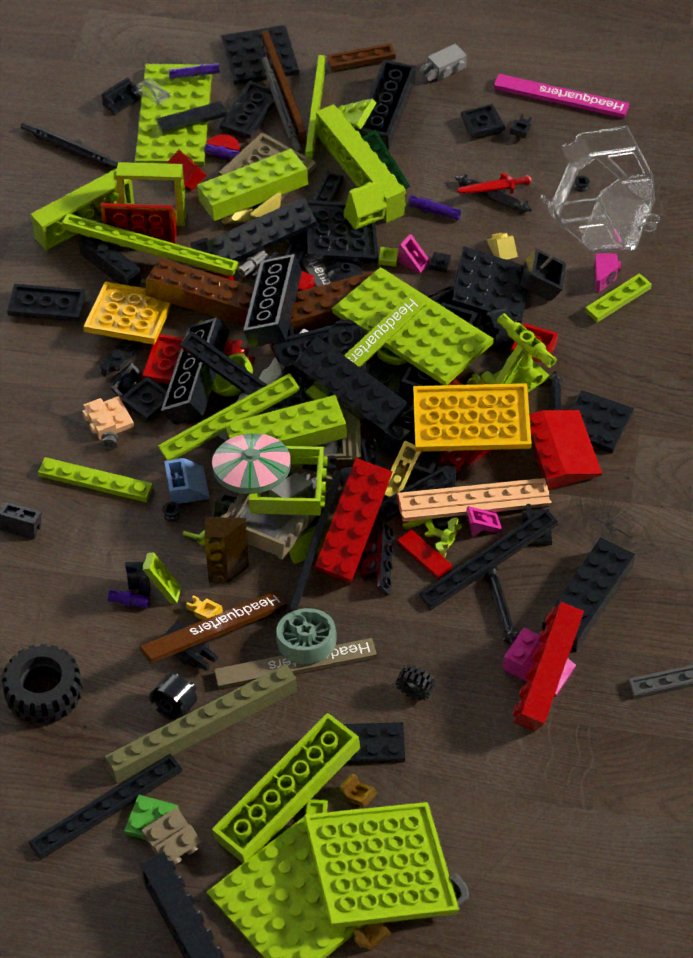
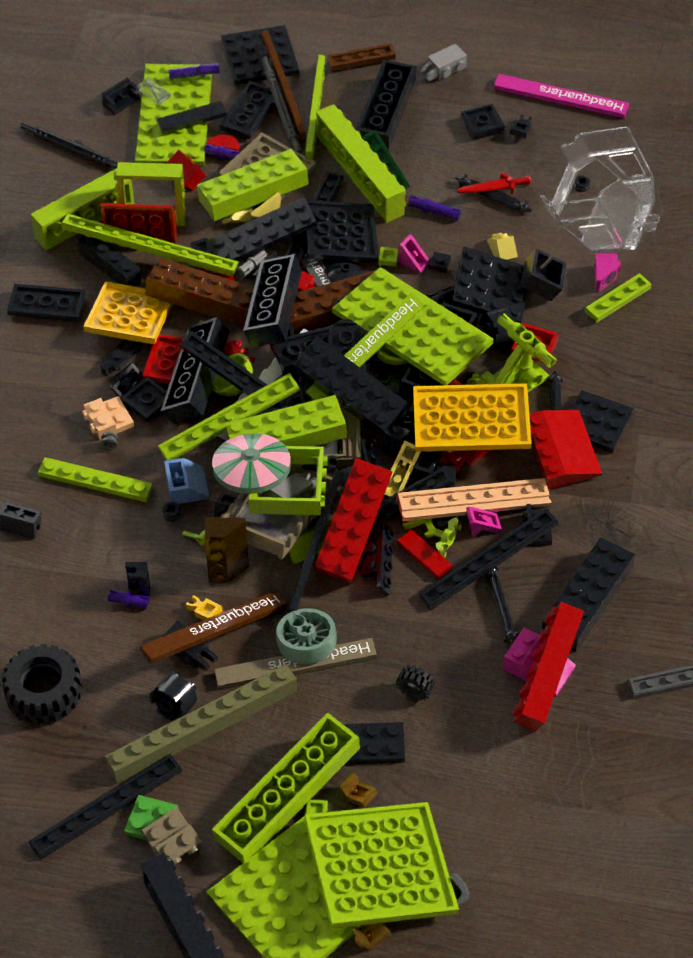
(162, 577): lime plate -> none
(358, 112): lime wing -> none
(365, 205): lime slope -> none

